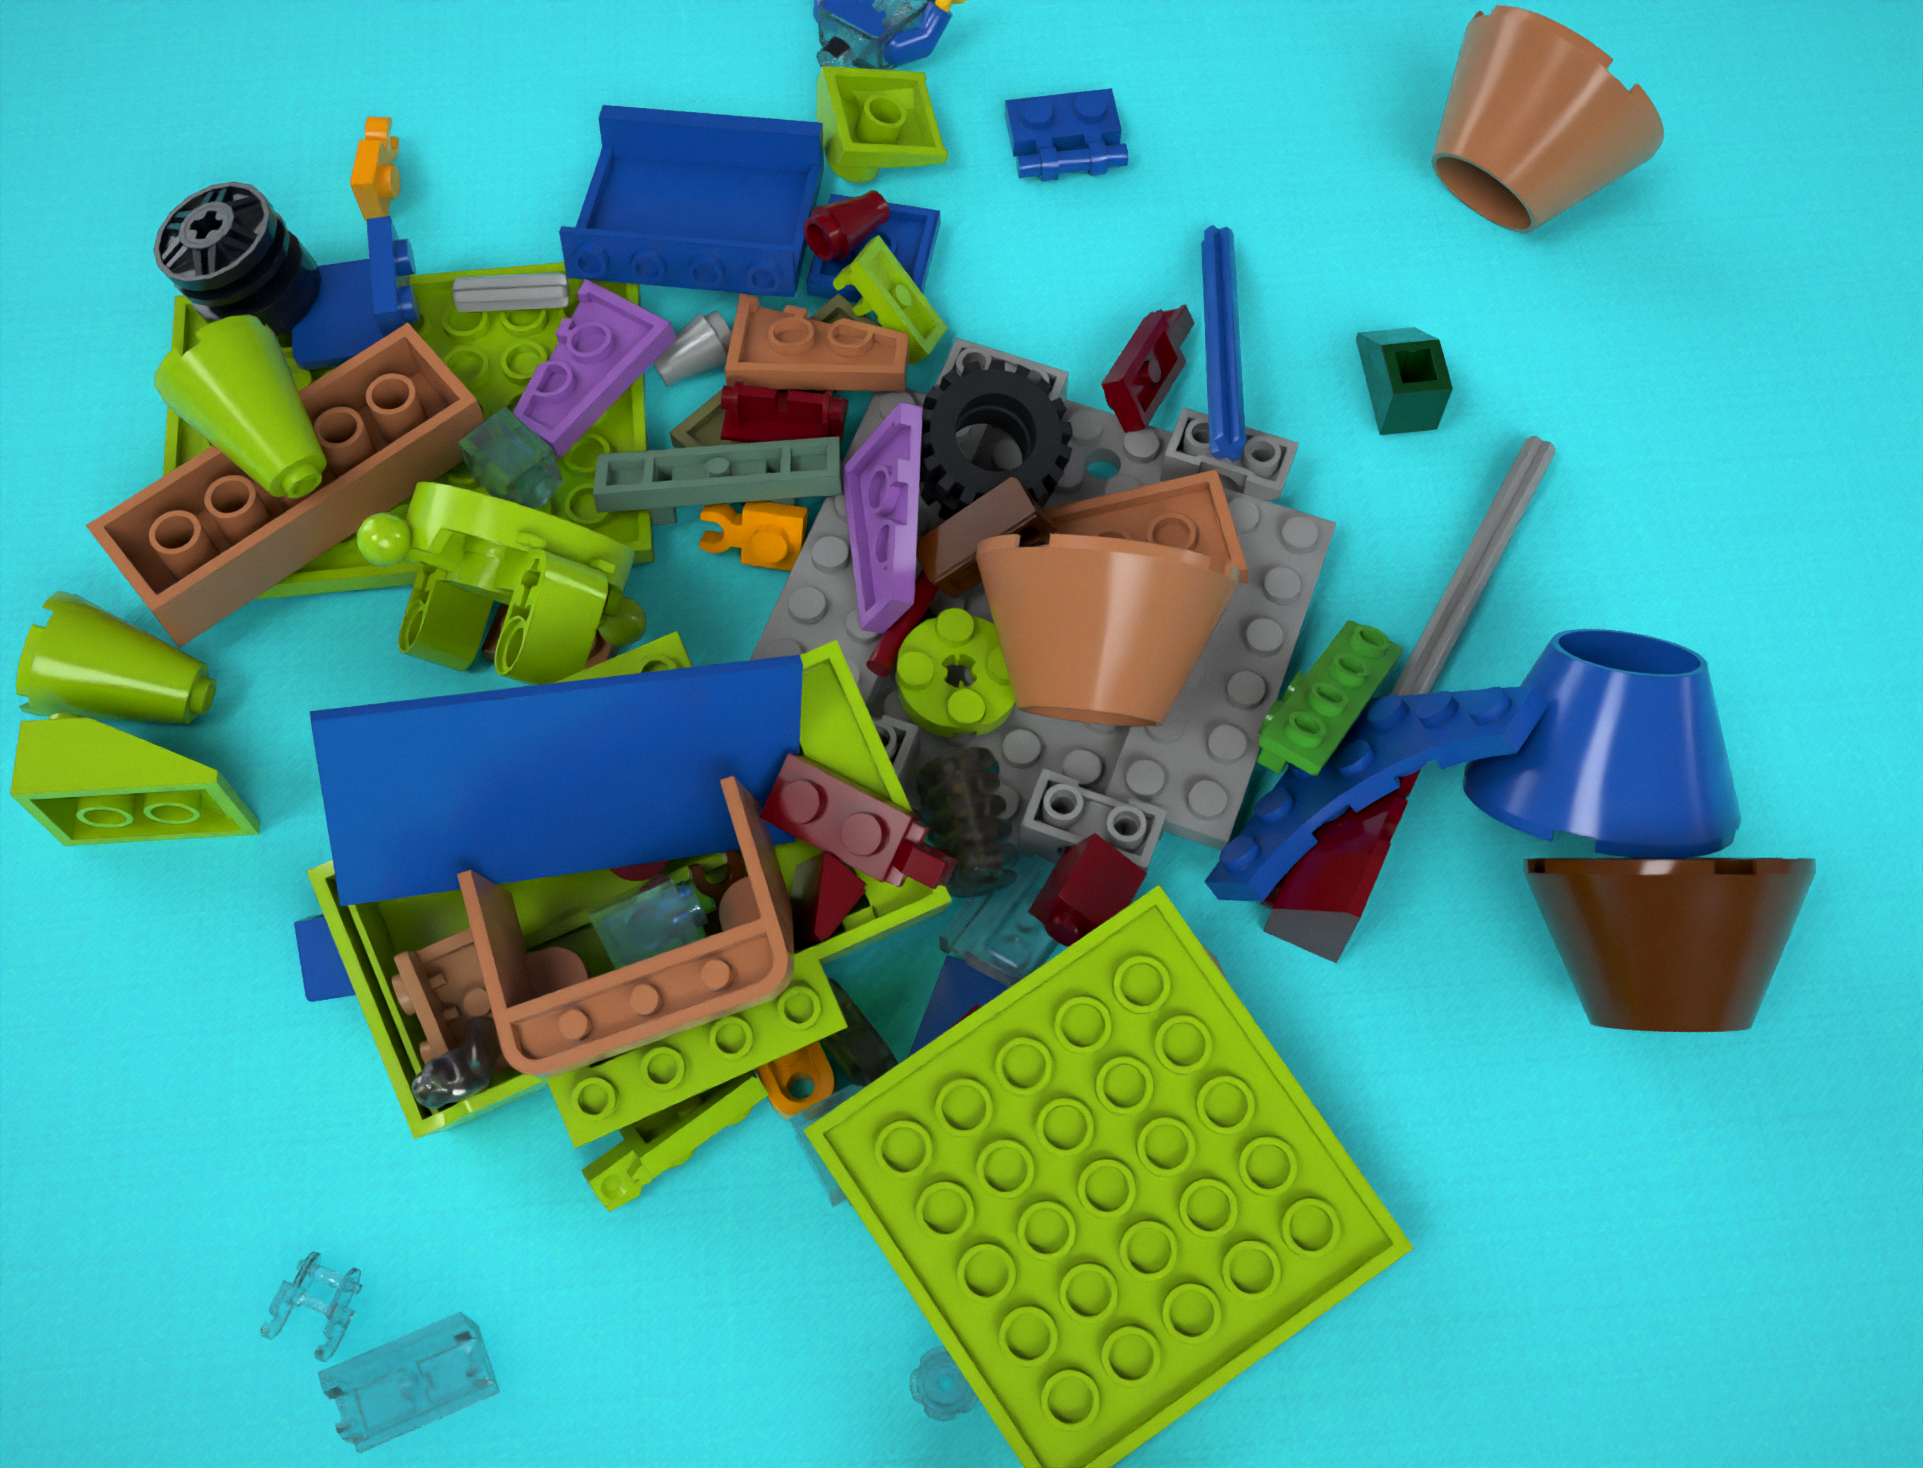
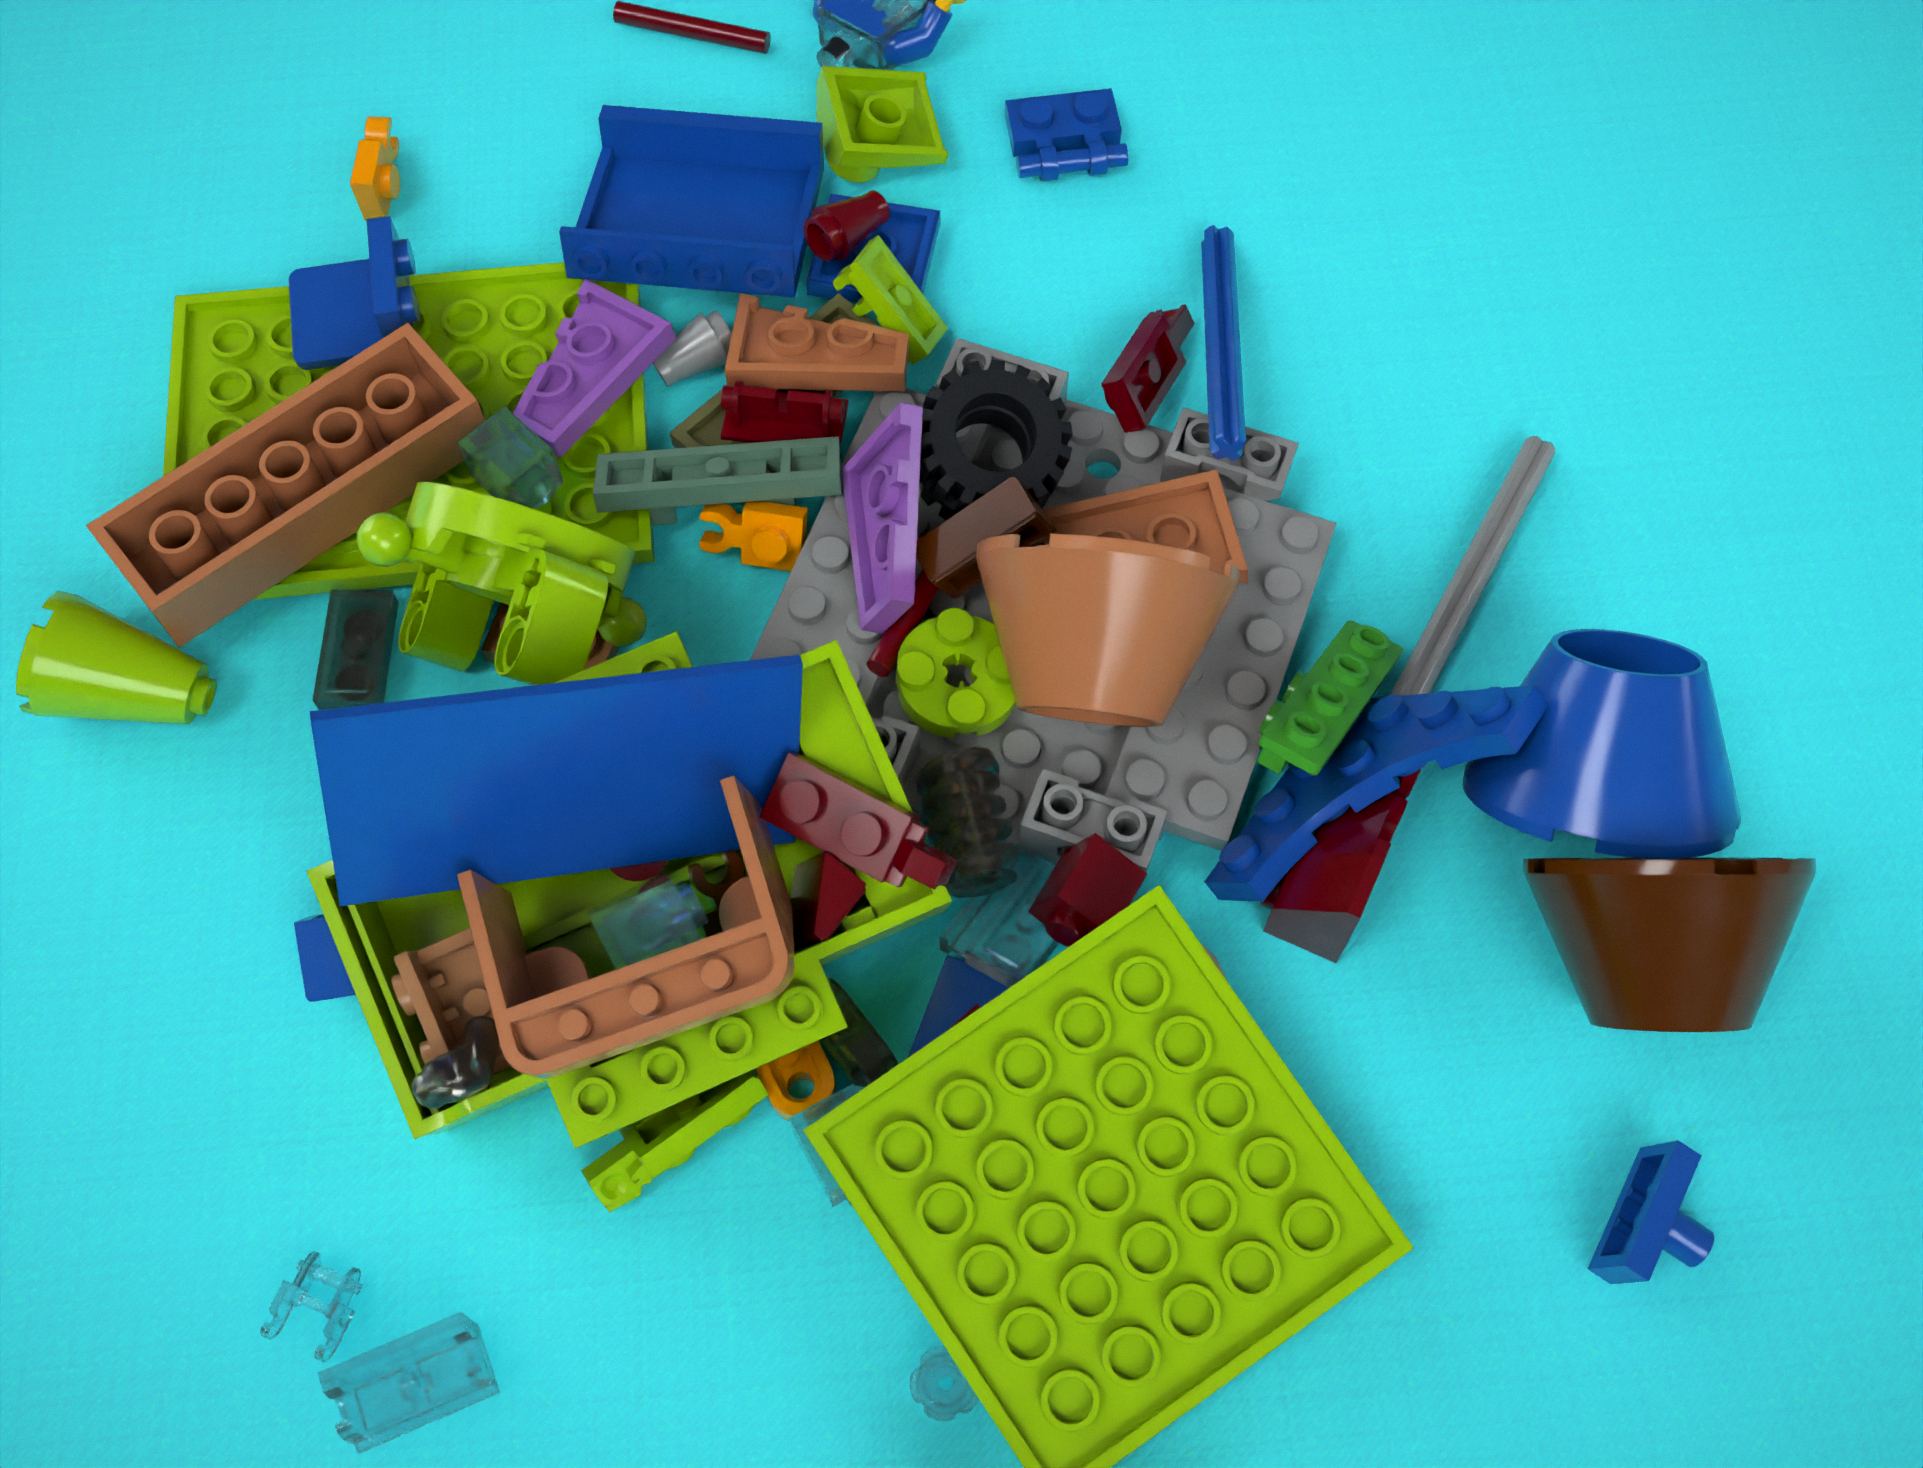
(116, 788): lime slope -> none
(237, 258): black wheel -> none
(245, 404): lime cone -> none
(355, 648): none -> clear smoke plate
(511, 292): light grey axle -> none
(691, 27): none -> dark red bar
(1405, 379): dark green slope -> none
(1537, 120): nougat cone -> none
(1650, 1219): none -> blue tile

